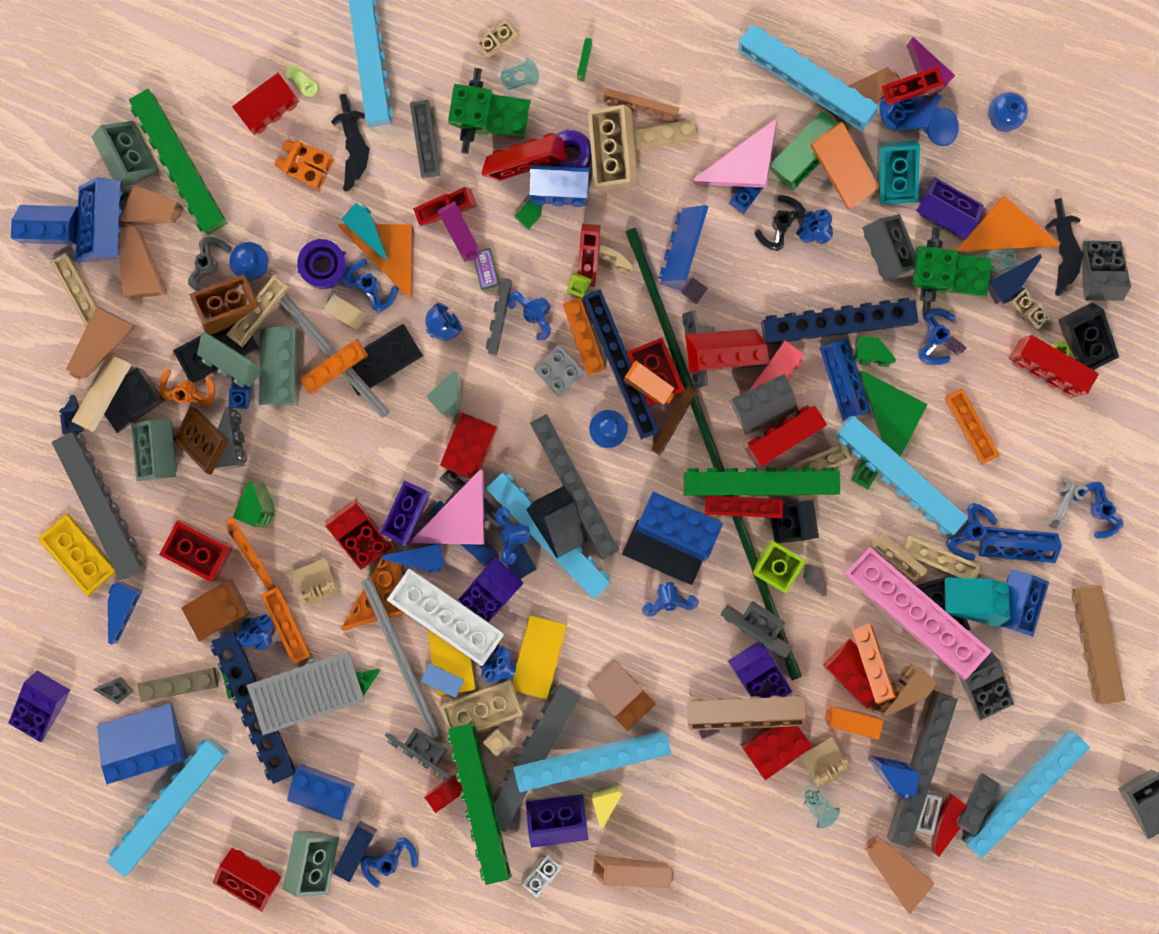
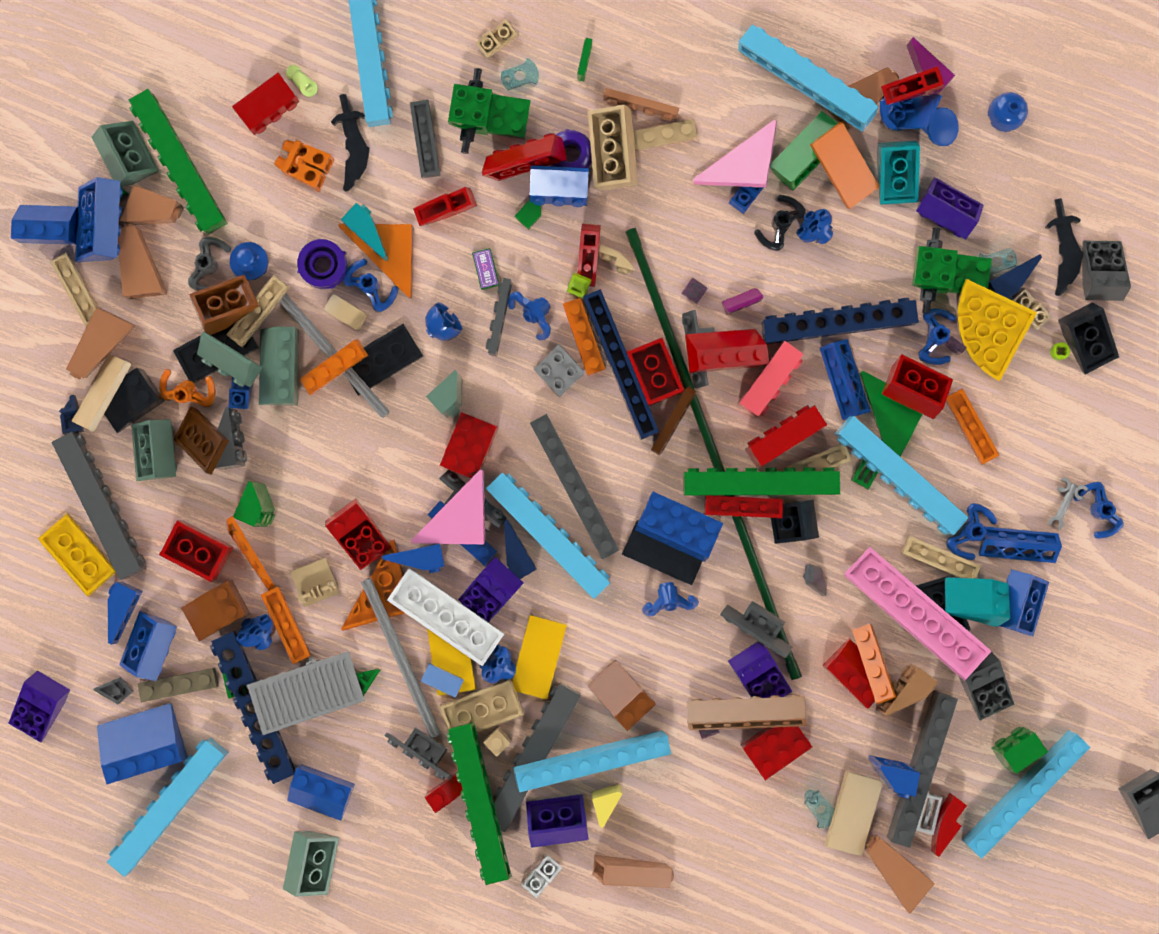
(148, 646): none -> blue slope
(246, 879): red slope -> none
(354, 851): dark blue slope -> none
(388, 861): blue piece -> none
(405, 513): dark purple slope -> none
(459, 232): magenta slope -> none
(511, 535): blue piece -> none
(558, 521): black slope -> none
(608, 429): blue plate -> none
(649, 384): orange slope -> none
(683, 246): blue slope -> none
(742, 301): none -> magenta slope
(764, 404): dark grey slope -> none
(778, 566): lime slope -> none
(825, 762): tan hinge -> none
(853, 813): none -> tan tile
(854, 722): orange slope -> none
(872, 350): green slope -> none
(890, 246): dark grey slope -> none
(898, 558): tan tile -> none
(917, 386): none -> red brick
(978, 804): dark grey plate -> none
(991, 327): none -> yellow plate
(1006, 228): orange tile -> none
(1019, 749): none -> green brick
(1053, 366): red brick -> none
(1098, 644): medium nougat brick -> none

